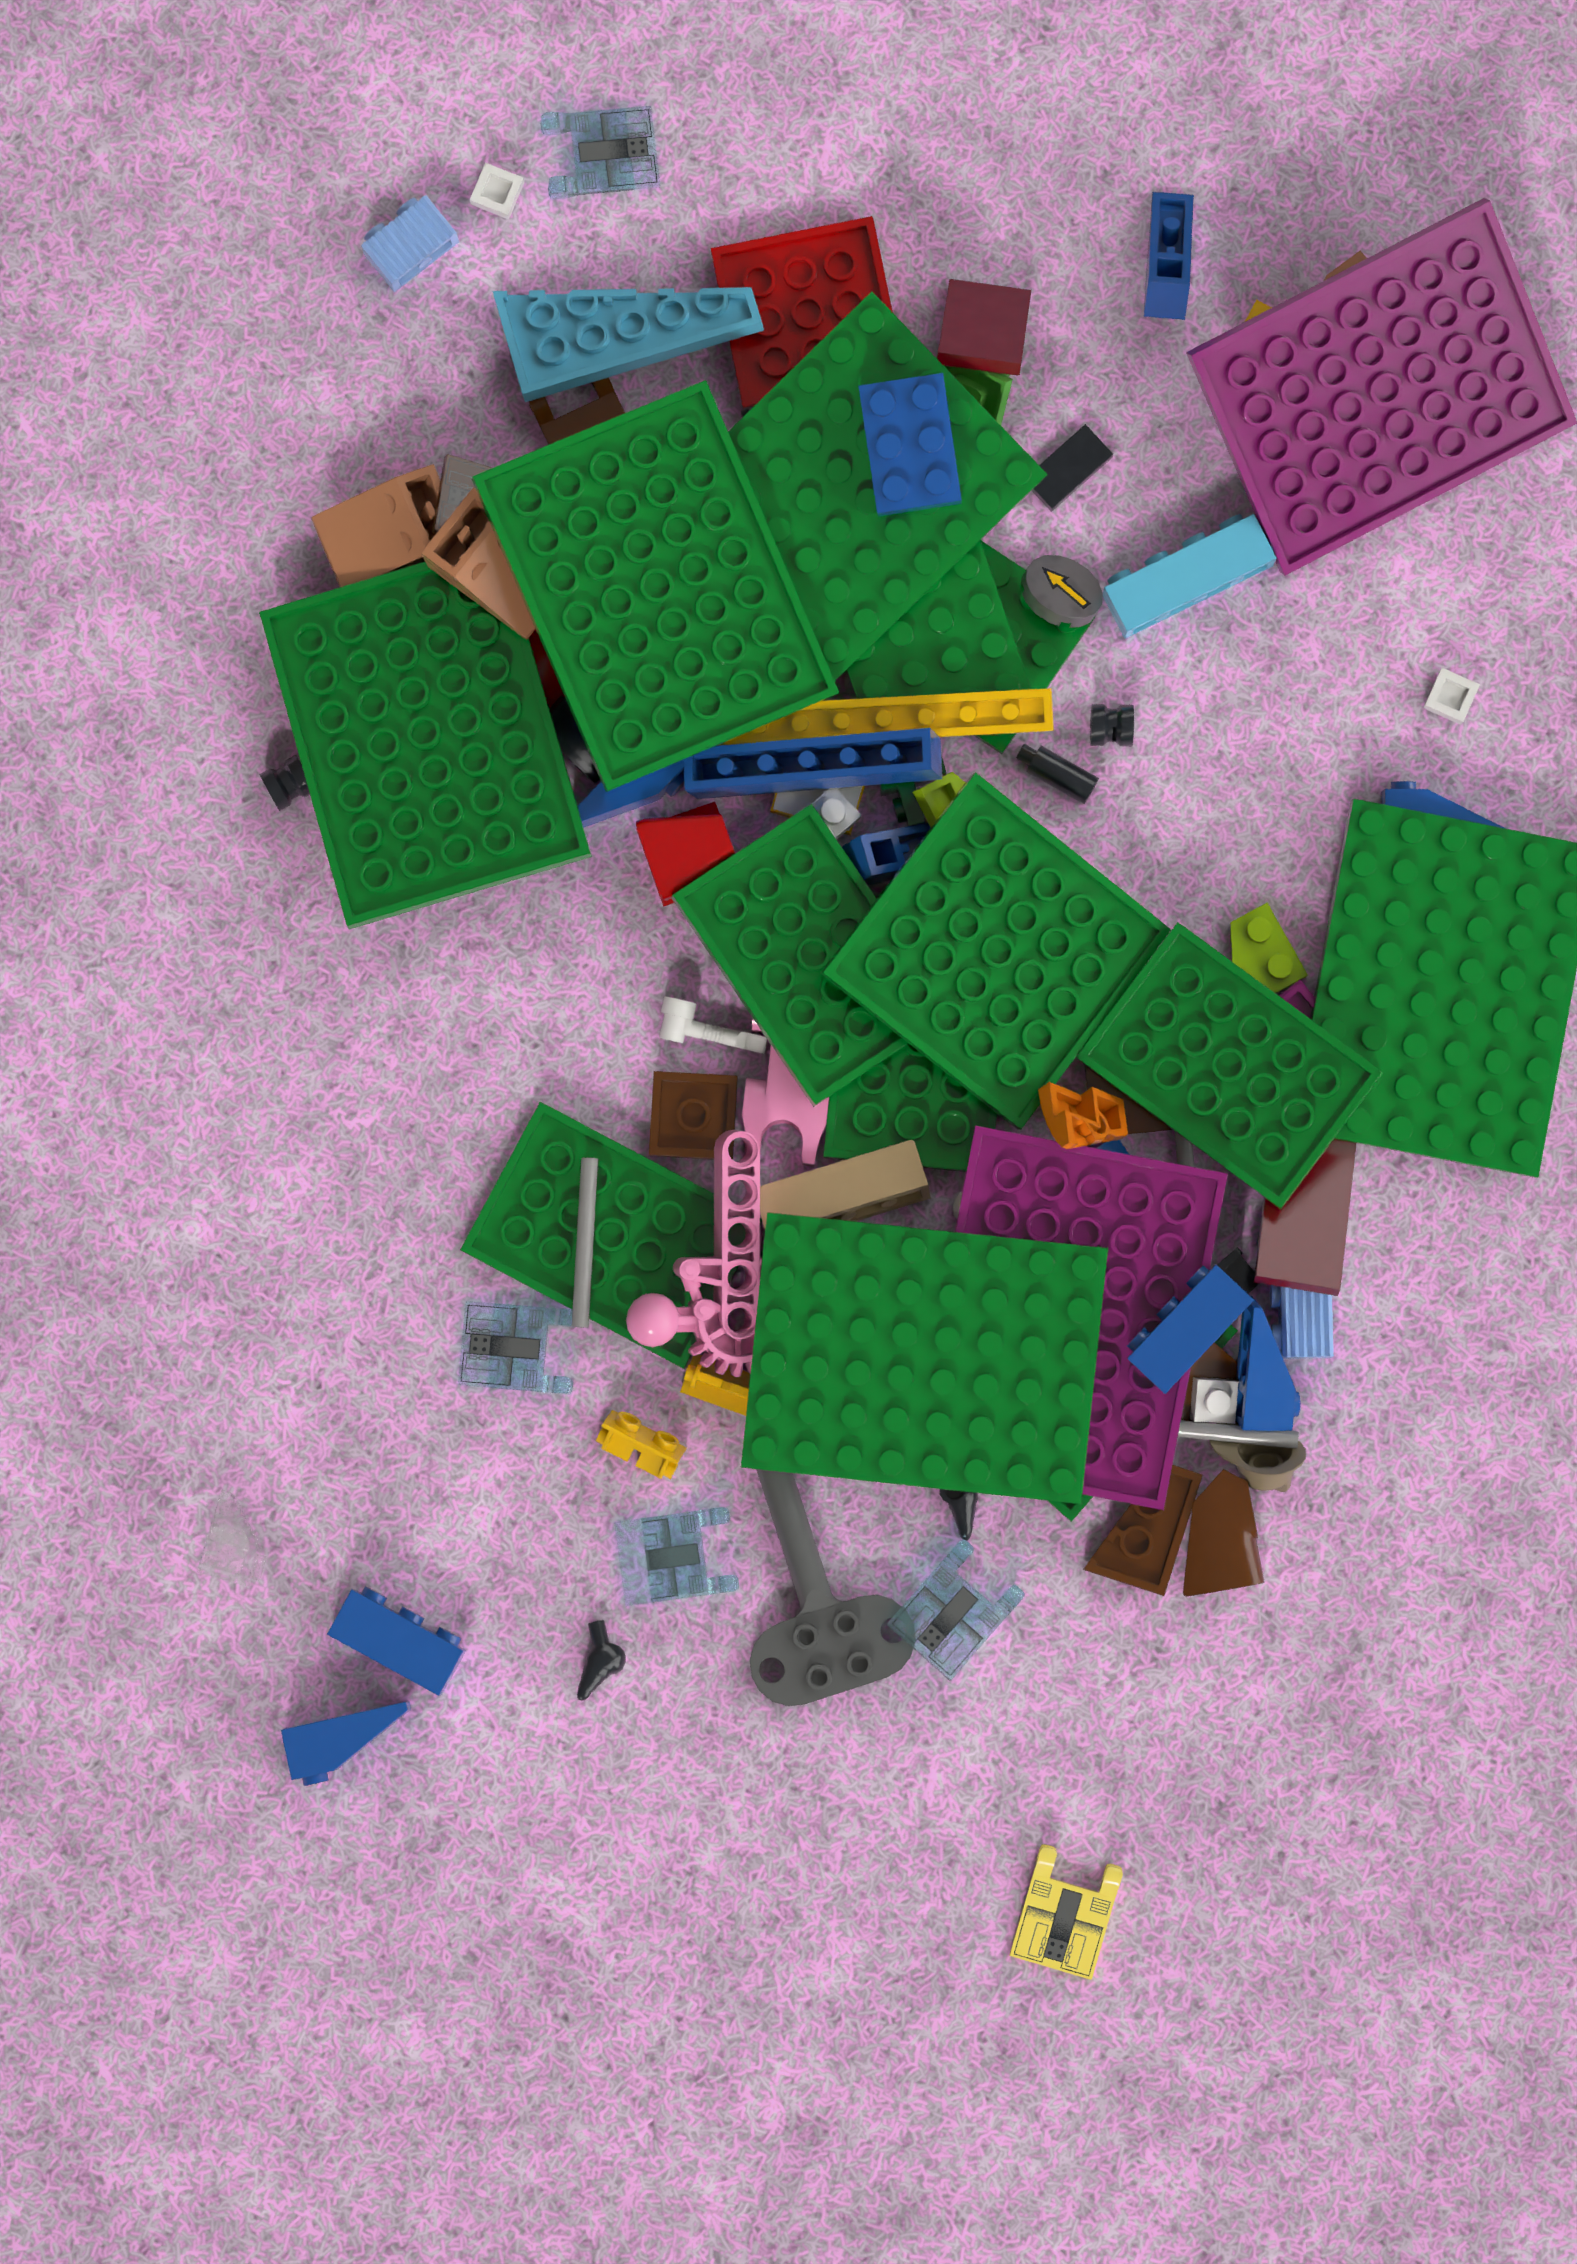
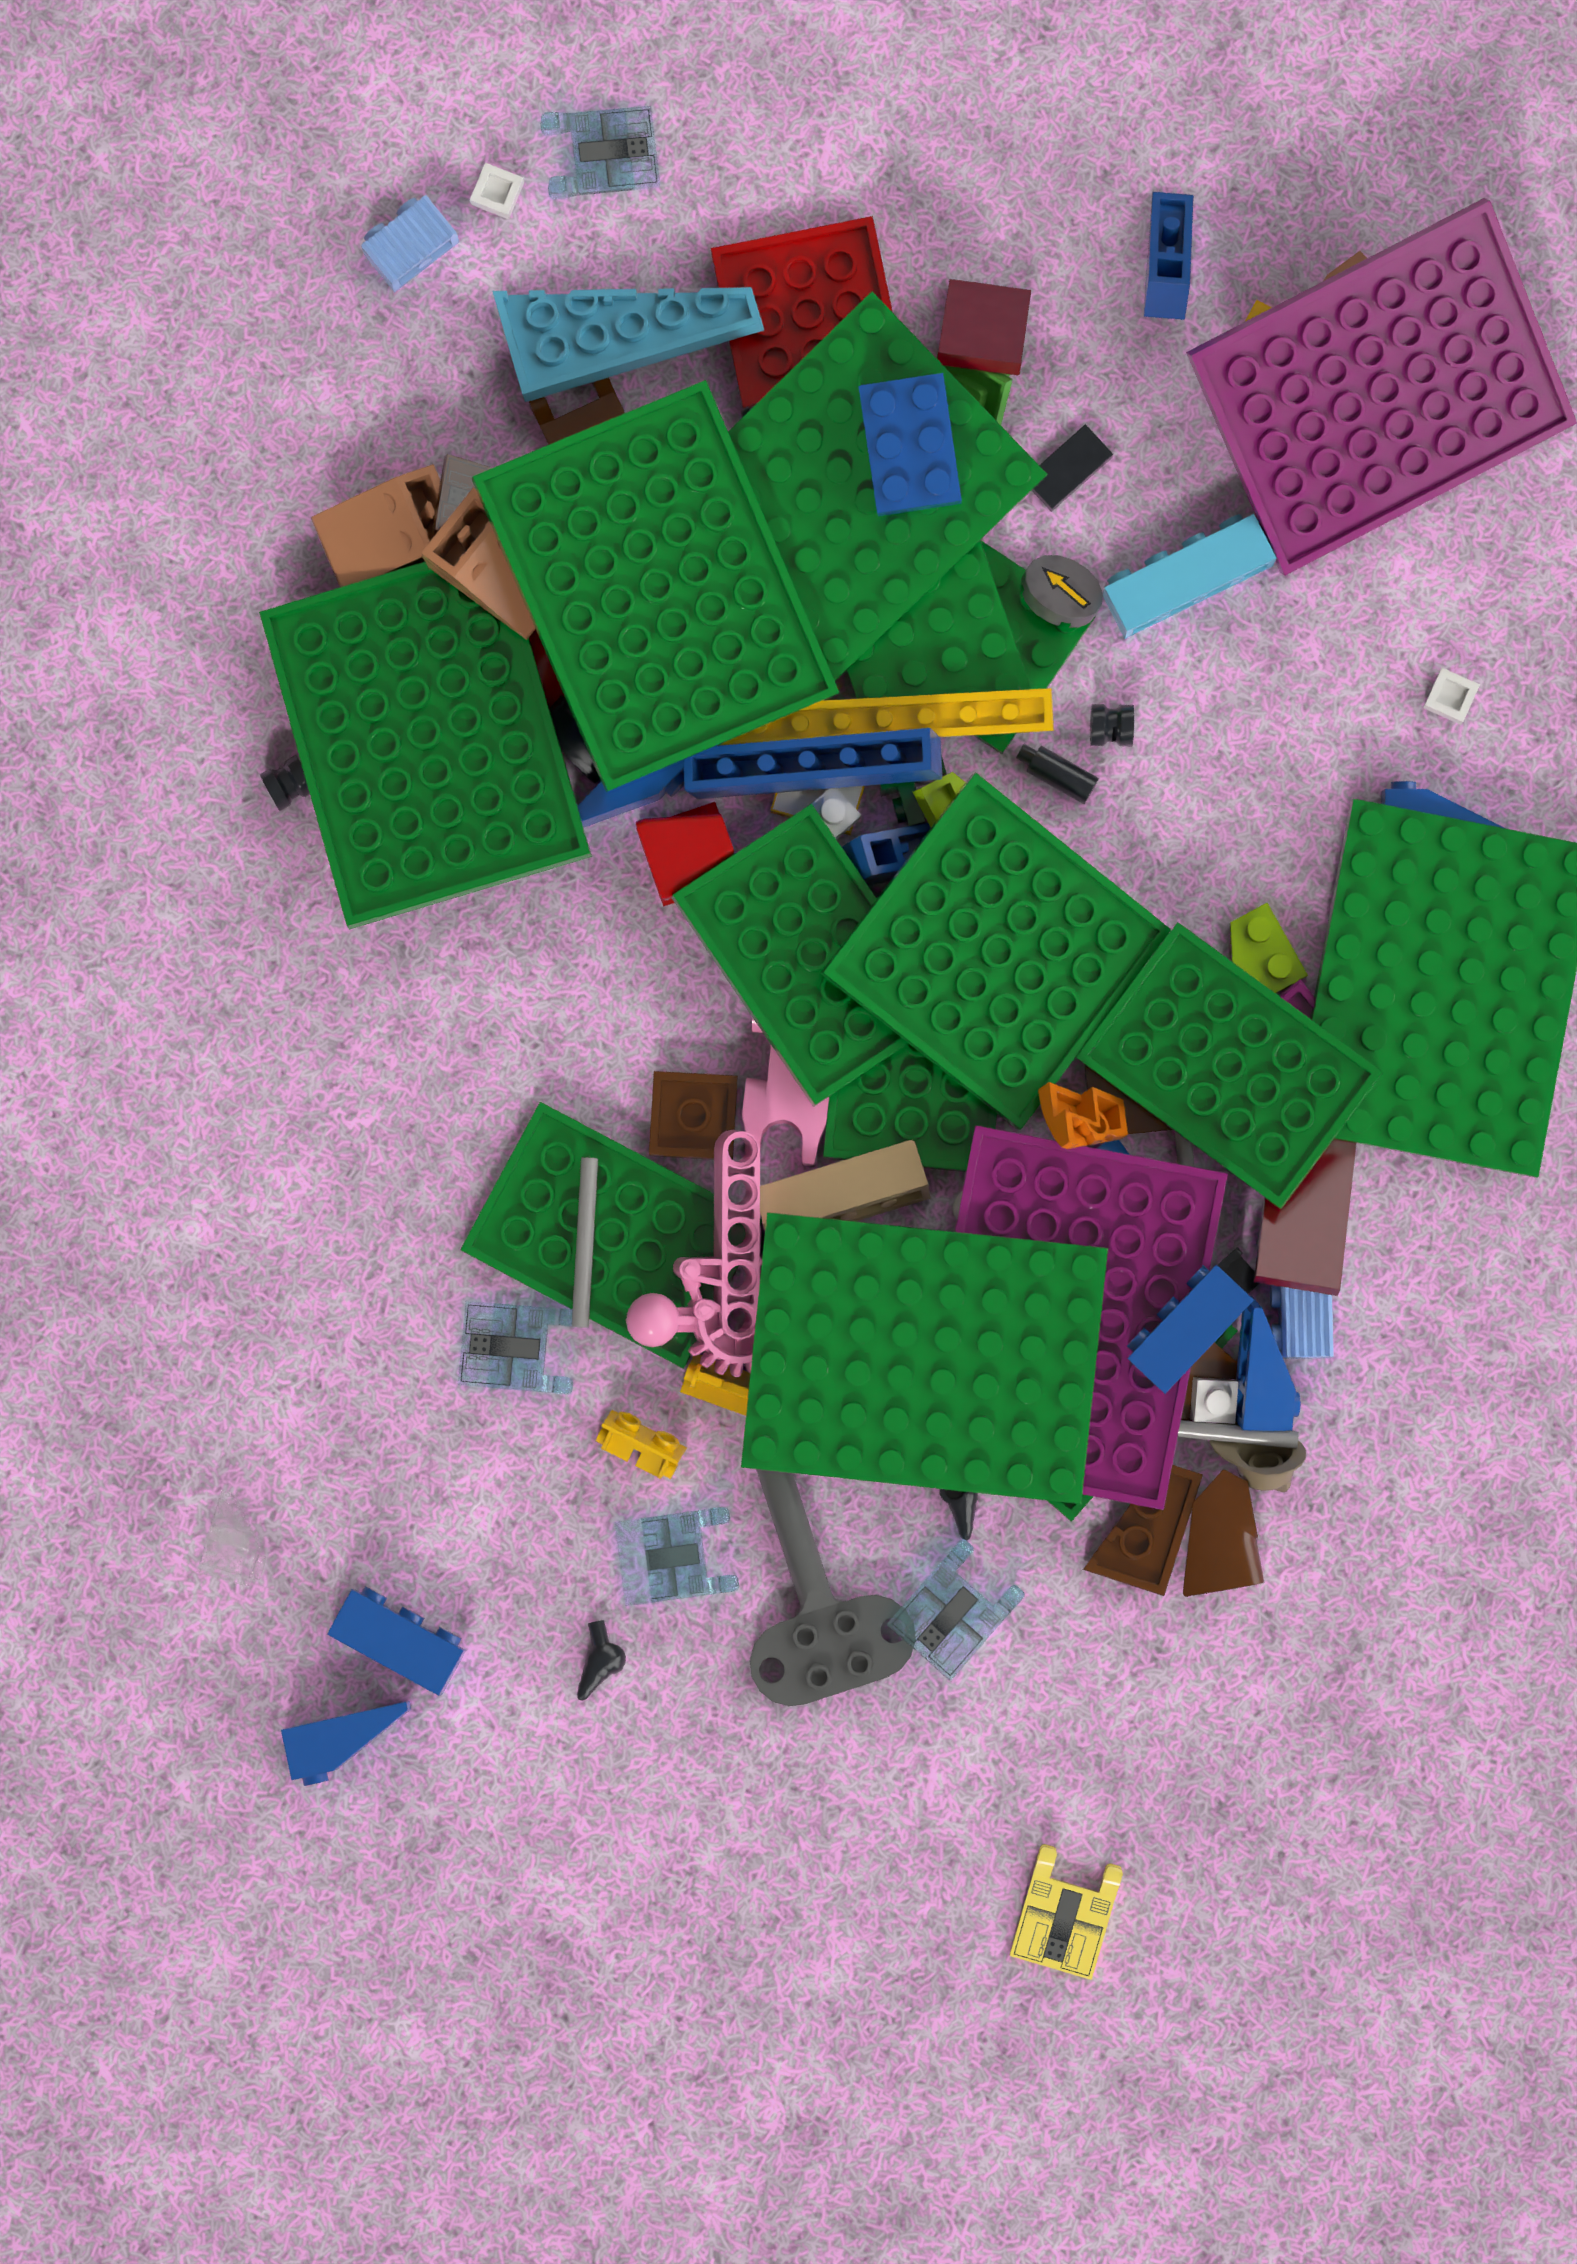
(679, 1022): white brick -> none

